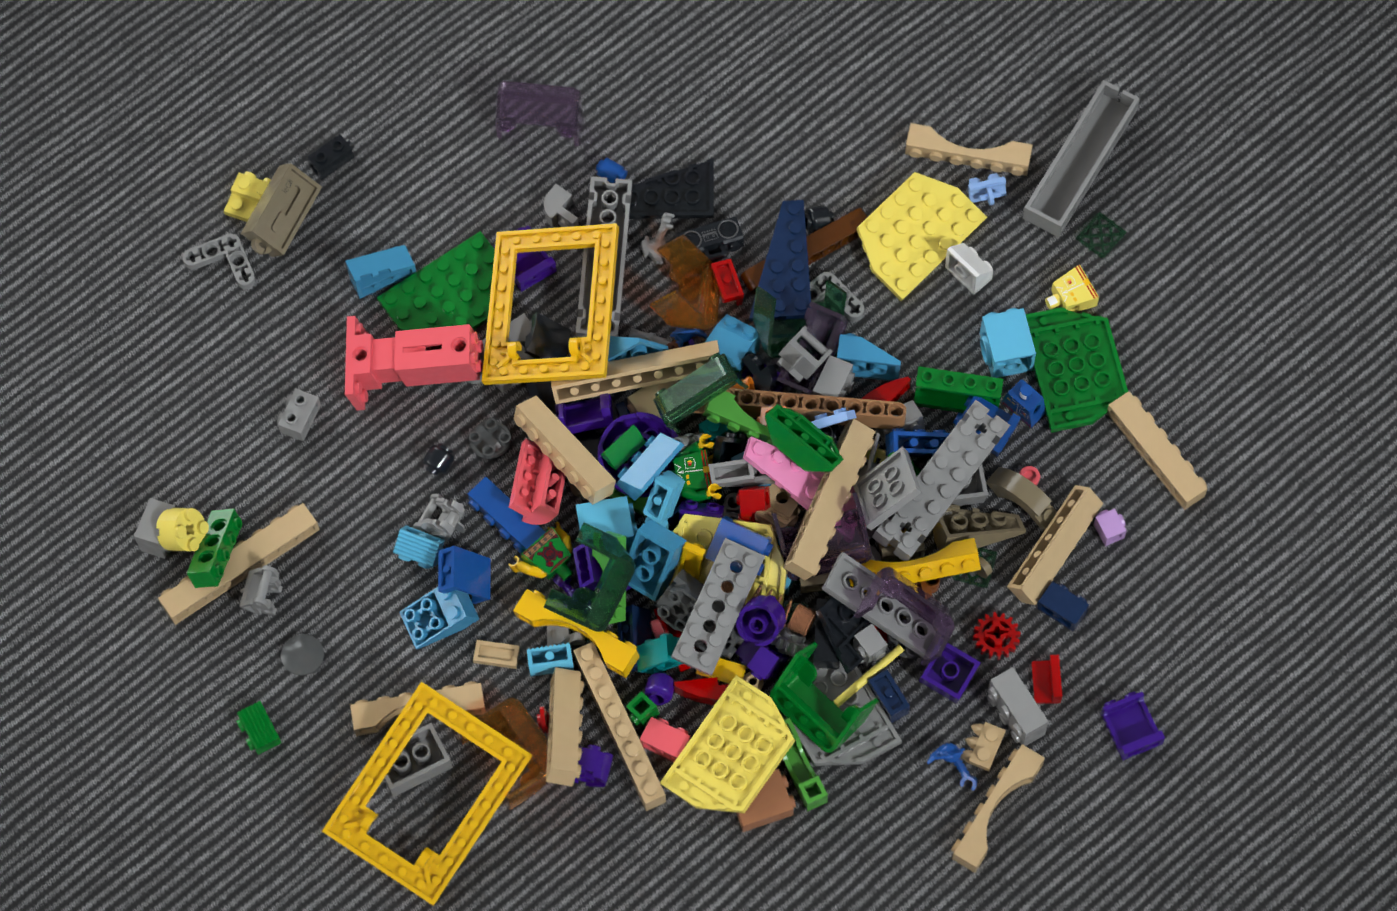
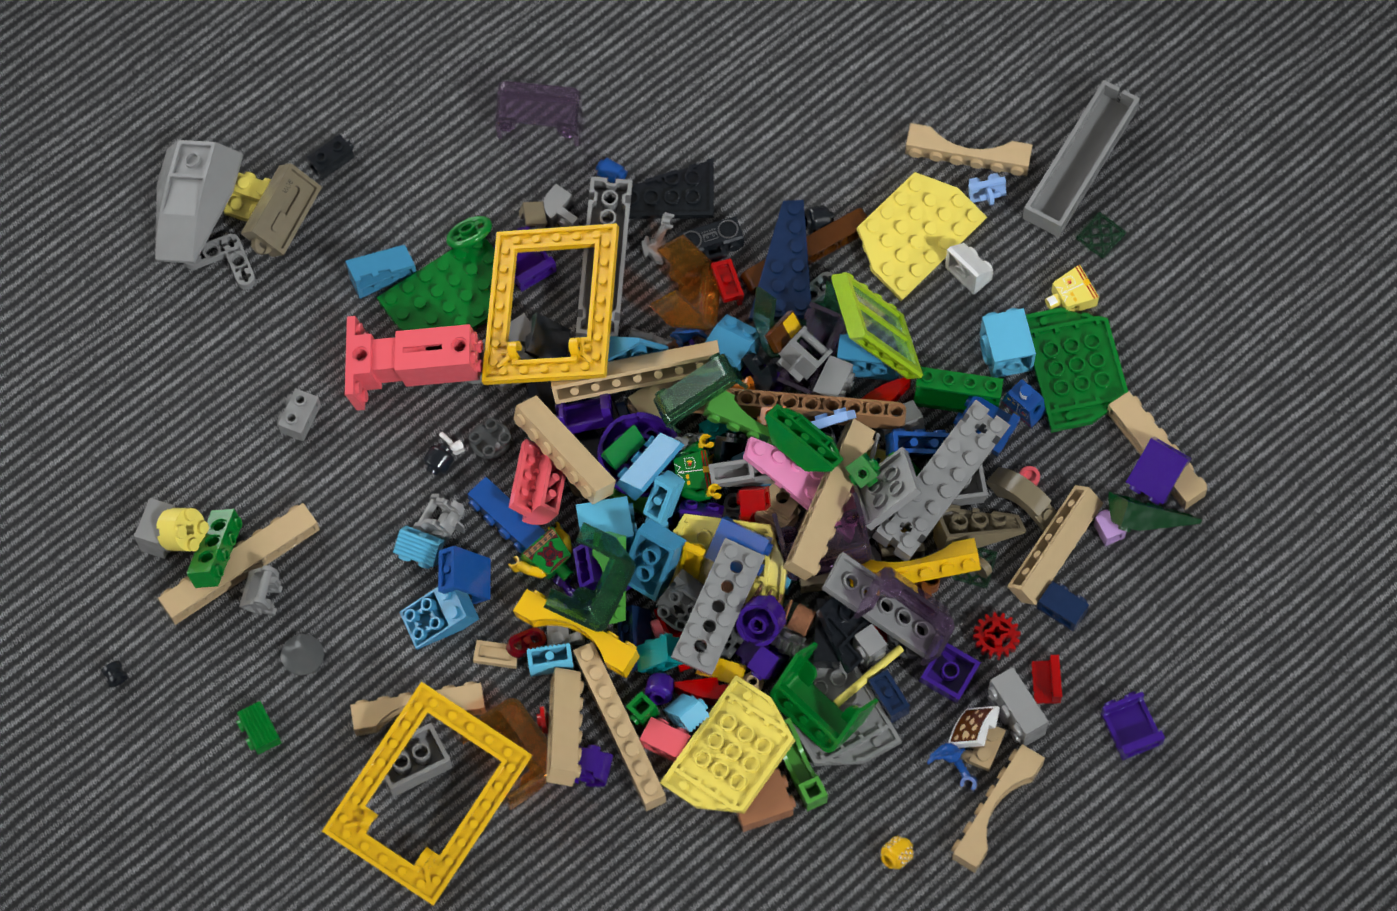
(114, 674): none -> black wheel
(191, 197): none -> light grey wedge
(456, 447): none -> white hand
(469, 232): none -> green plate
(524, 641): none -> dark red plate
(533, 214): none -> dark tan panel
(687, 712): none -> medium azure brick
(783, 331): none -> reddish brown tile
(856, 469): none -> green brick
(876, 325): none -> lime window
(897, 852): none -> yellow head
(973, 726): none -> slope
(1137, 516): none -> dark green wedge
(1157, 470): none -> dark purple panel

